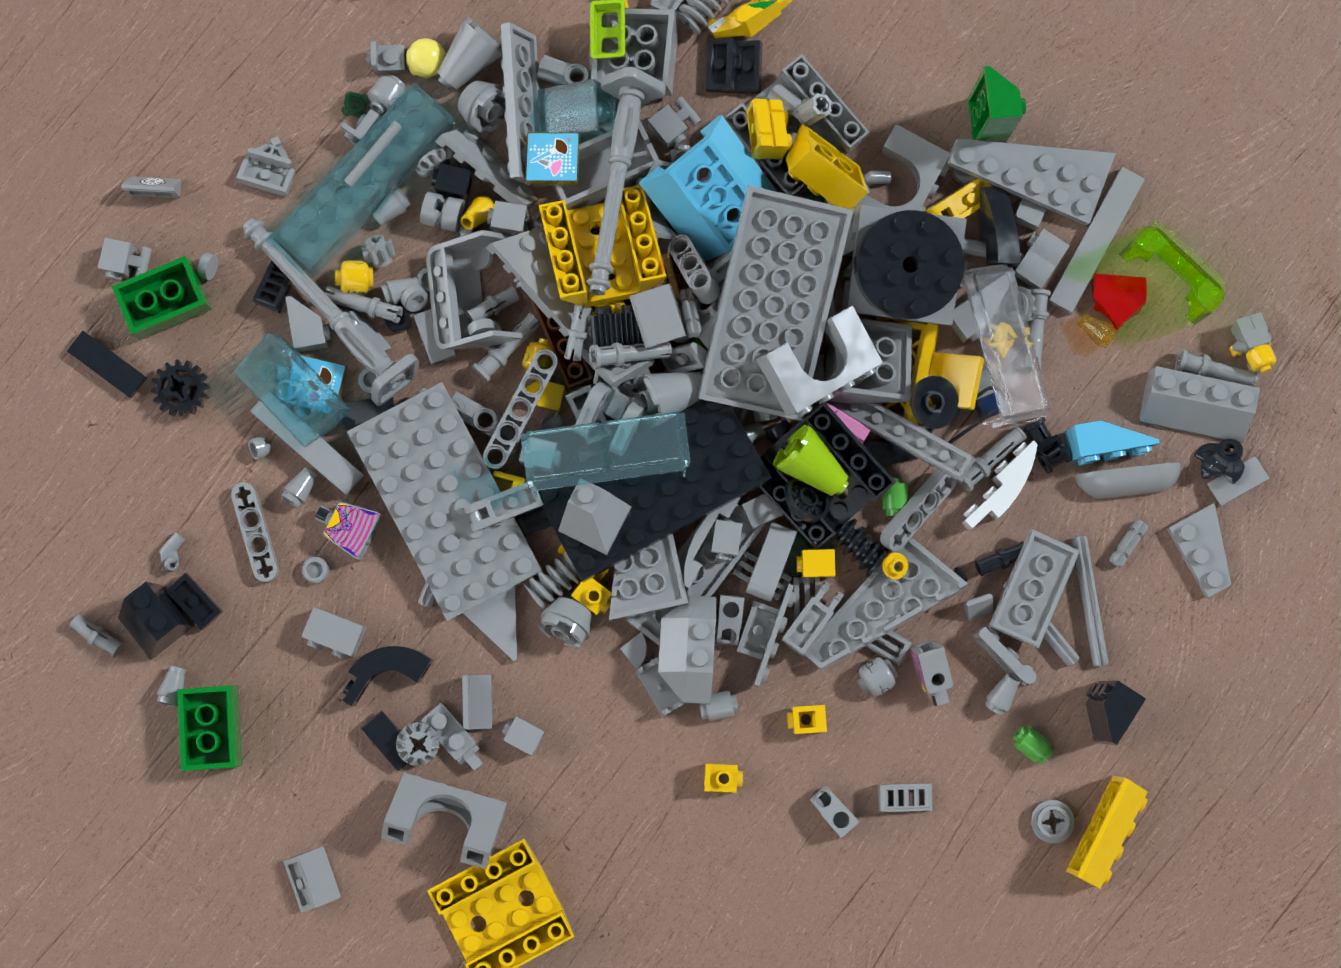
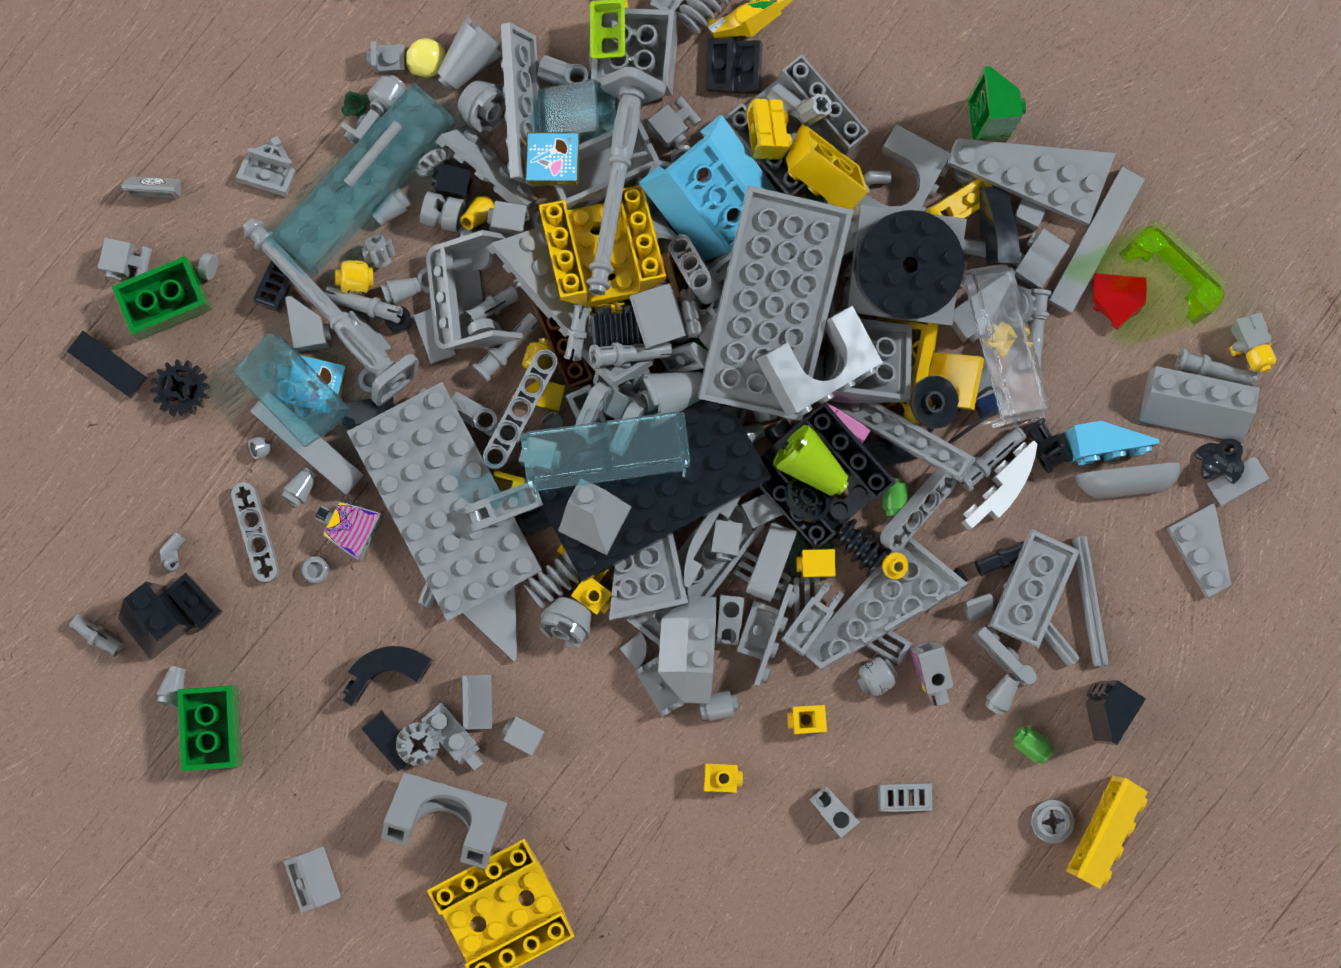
(333, 632): light grey brick -> none
(414, 298): light grey tile -> none
(1098, 330): clear yellow cone -> none
(1128, 543): light grey axle -> none

